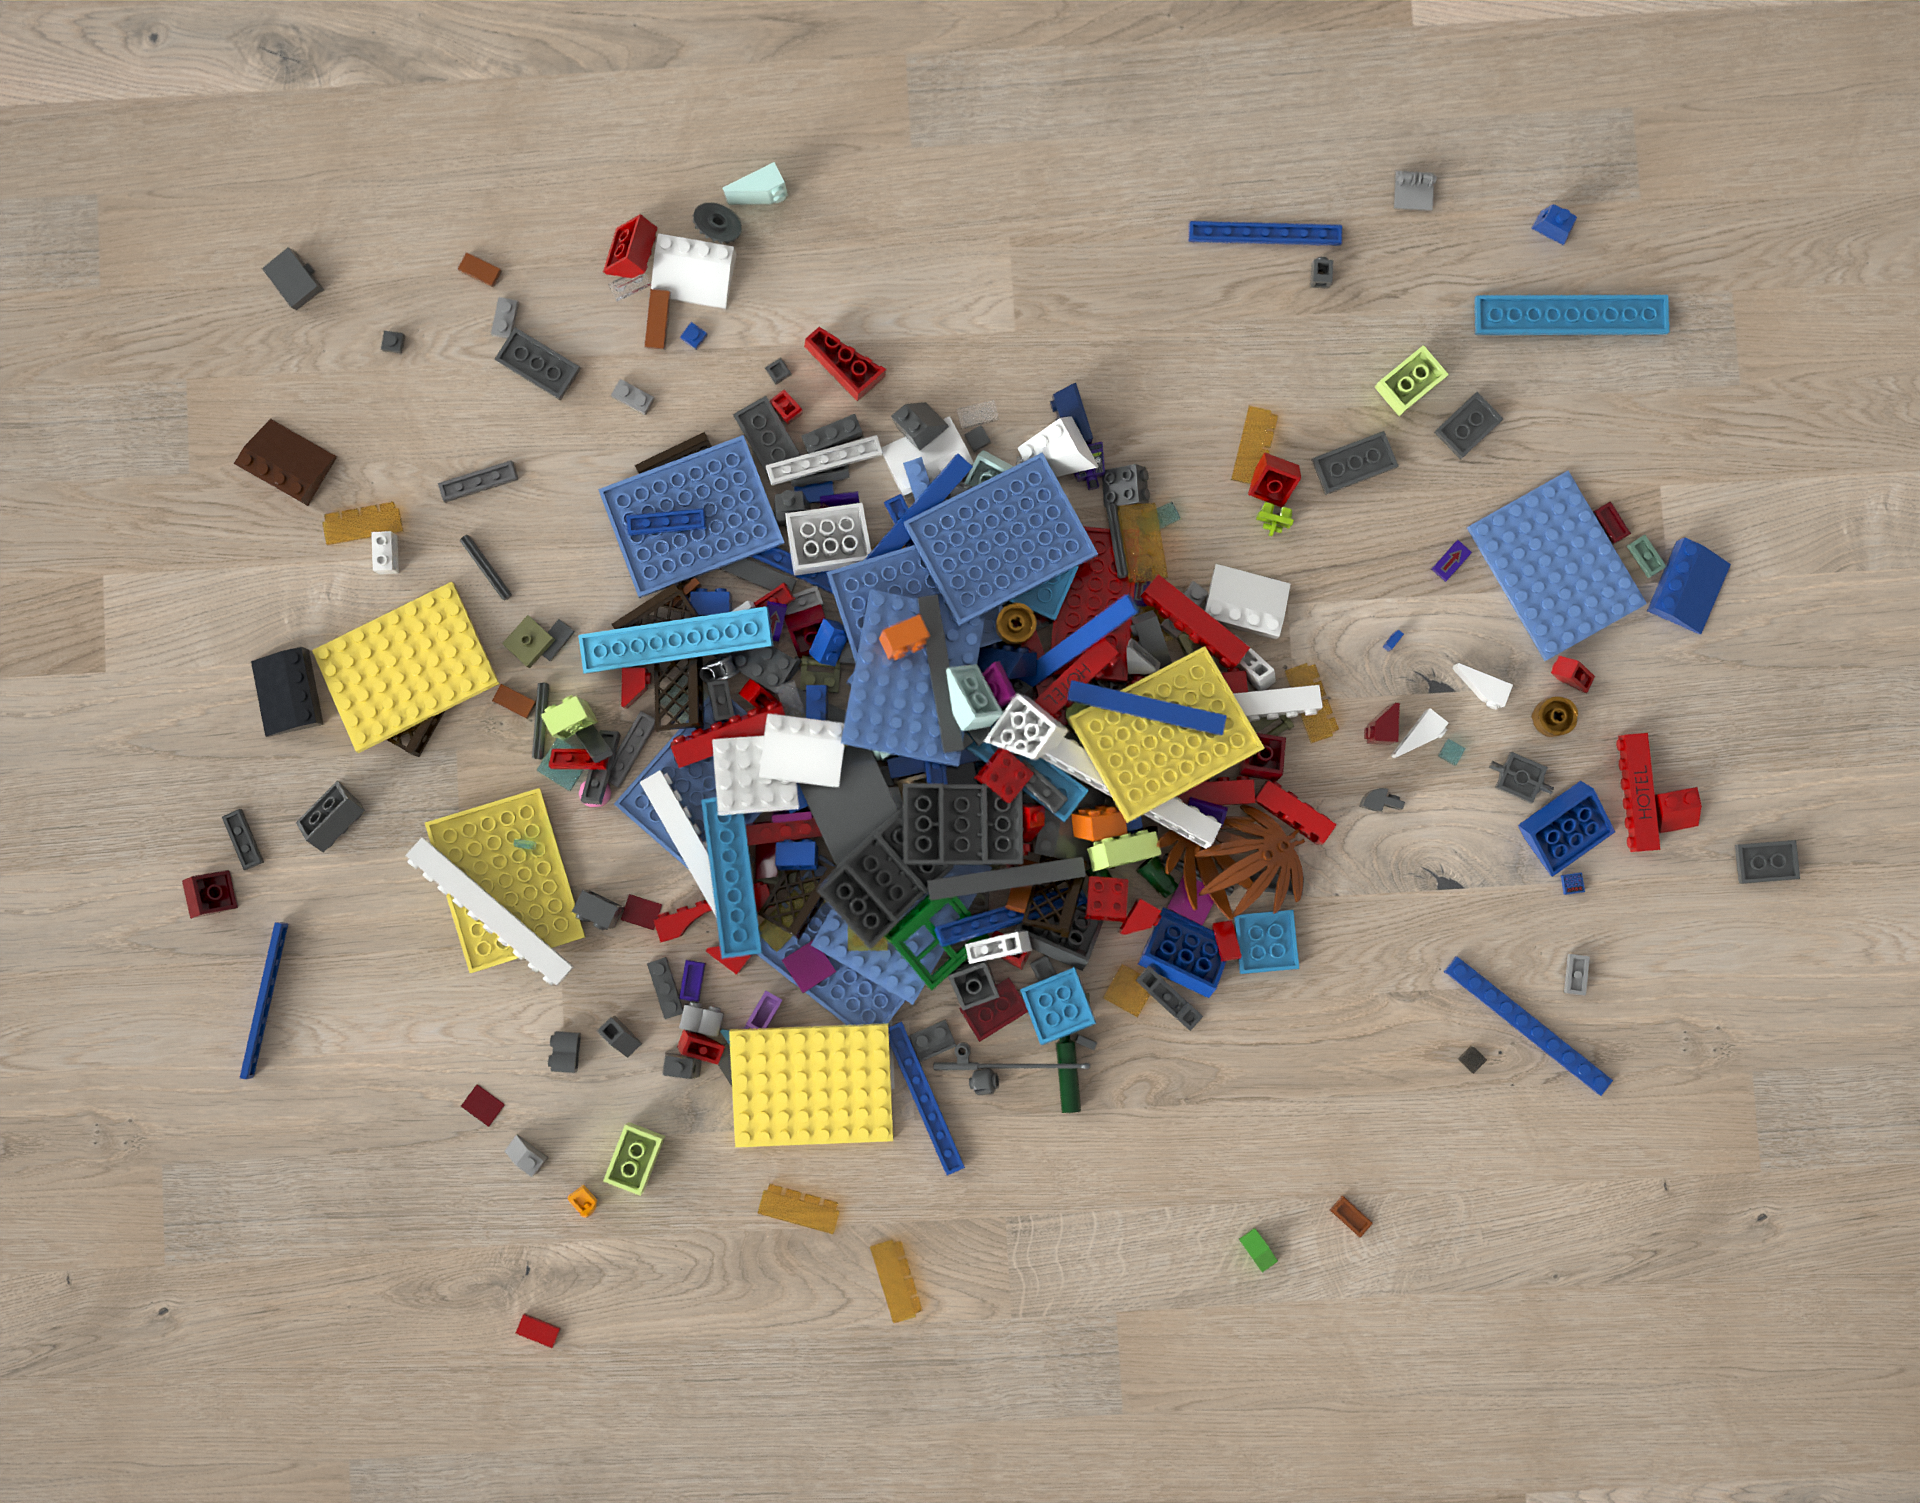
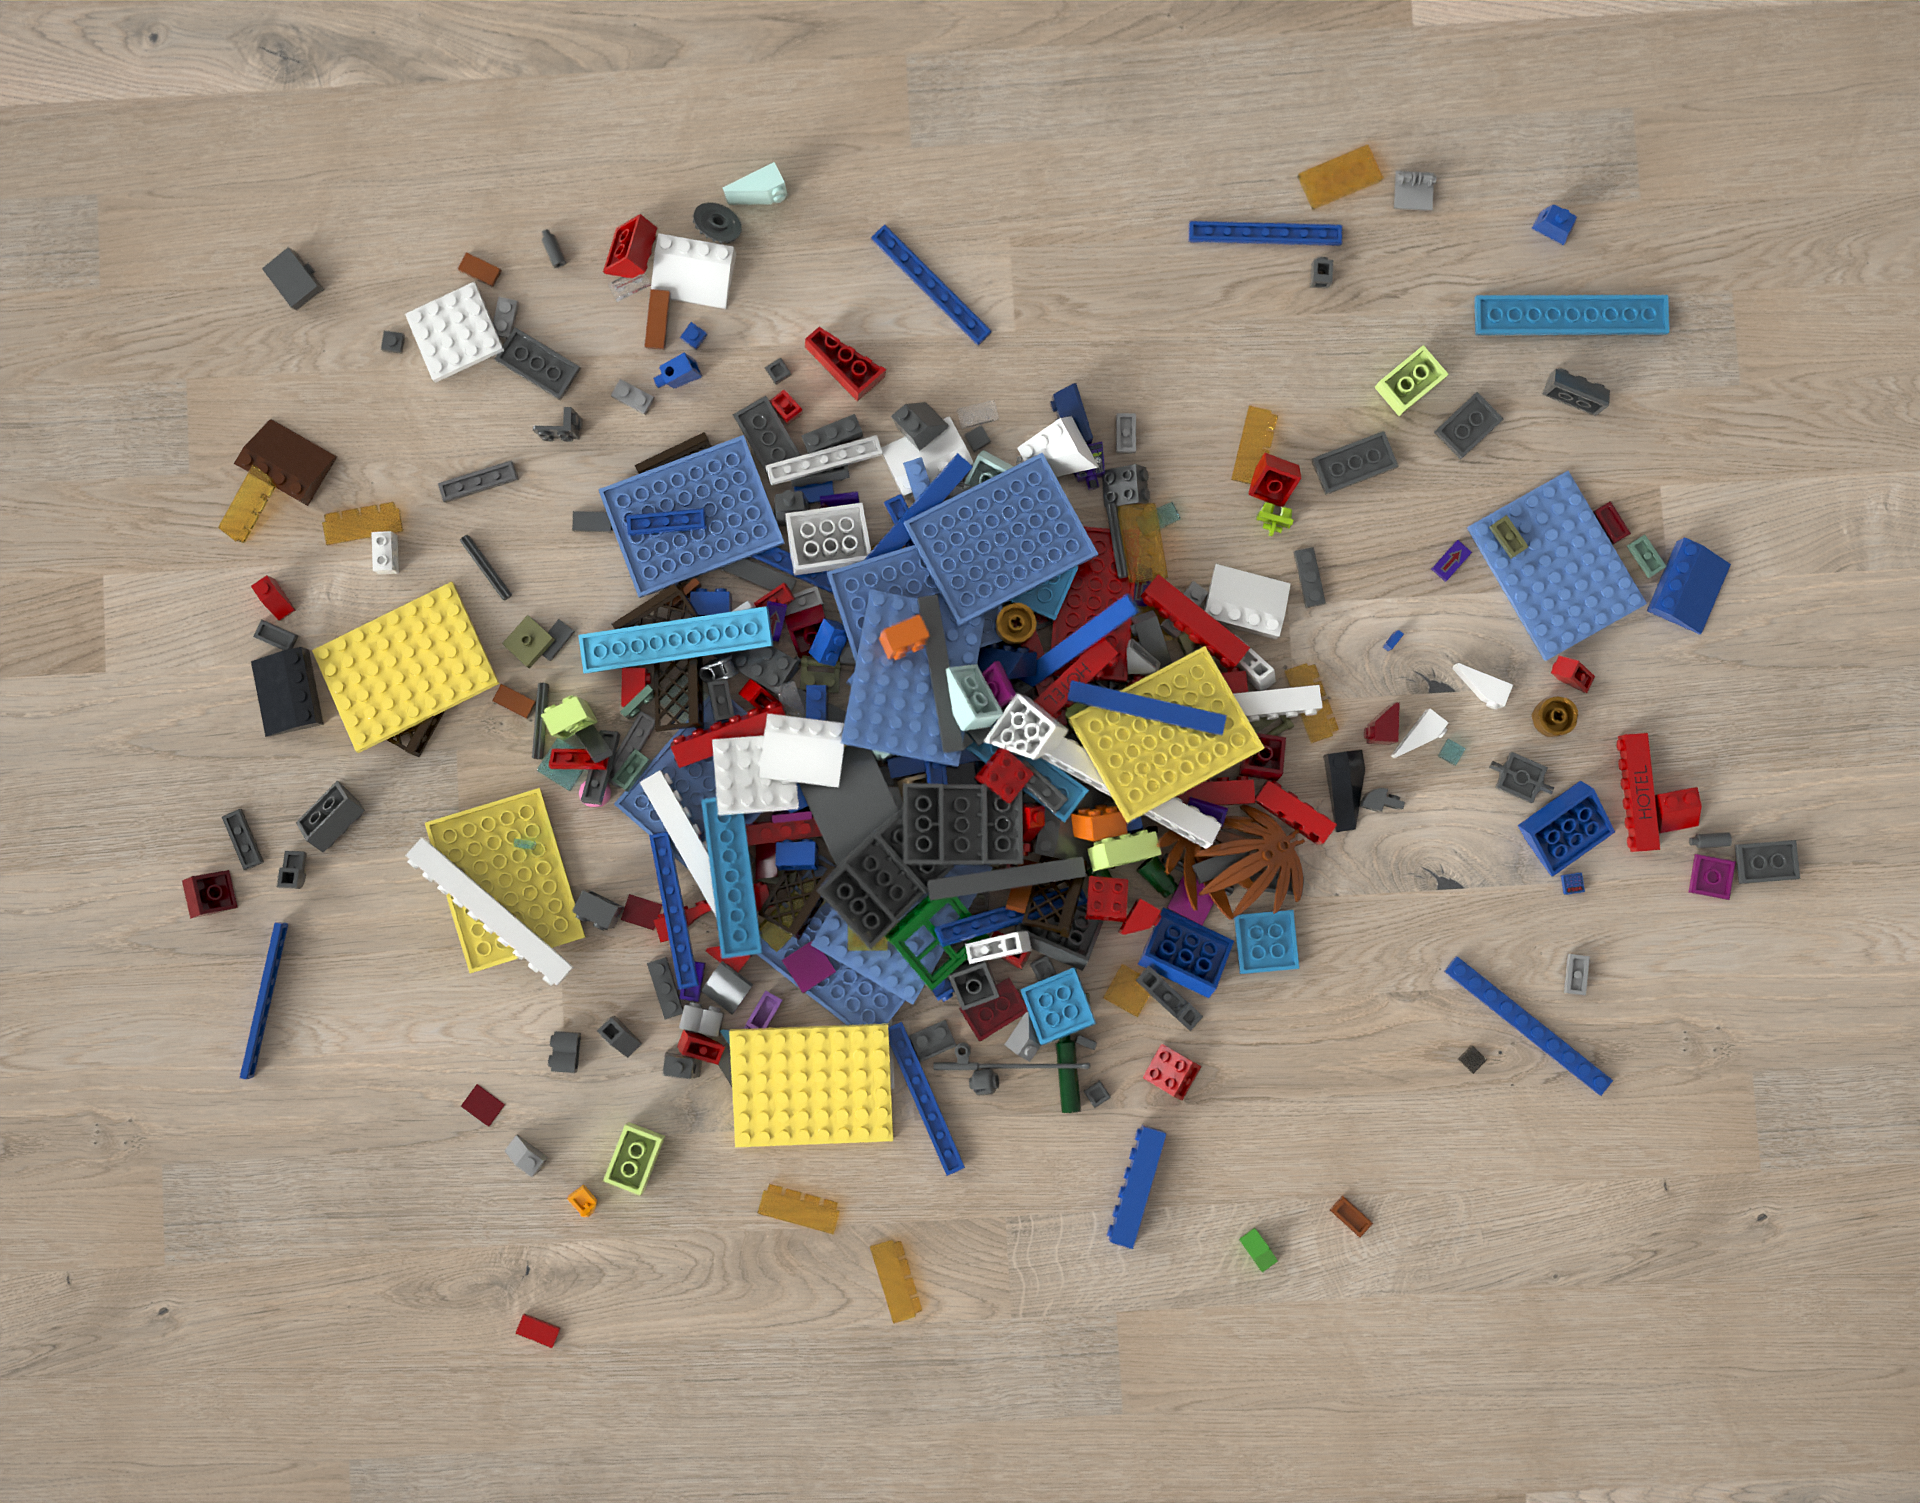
(247, 500): none -> clear yellow windscreen
(273, 597): none -> red slope
(275, 635): none -> dark grey tile
(292, 872): none -> dark grey brick
(454, 332): none -> white plate
(553, 249): none -> dark grey cylinder
(570, 430): none -> dark grey bracket
(591, 522): none -> dark grey tile
(631, 770): none -> sand green plate
(632, 708): none -> sand green plate
(674, 910): none -> blue tile
(678, 372): none -> blue torso
(727, 987): none -> dark grey slope
(931, 285): none -> blue tile
(944, 990): none -> blue bracket
(1024, 1039): none -> light grey slope
(1097, 1094): none -> dark grey tile
(1126, 433): none -> light grey plate
(1137, 1186): none -> blue brick
(1171, 1072): none -> bracket
(1214, 866): none -> dark grey tile
(1226, 940): red tile -> none
(1309, 577): none -> dark grey plate
(1340, 177): none -> clear yellow plate
(1345, 782): none -> black wedge
(1508, 537): none -> olive plate
(1577, 392): none -> dark grey slope
(1711, 840): none -> dark grey cylinder
(1712, 876): none -> magenta tile

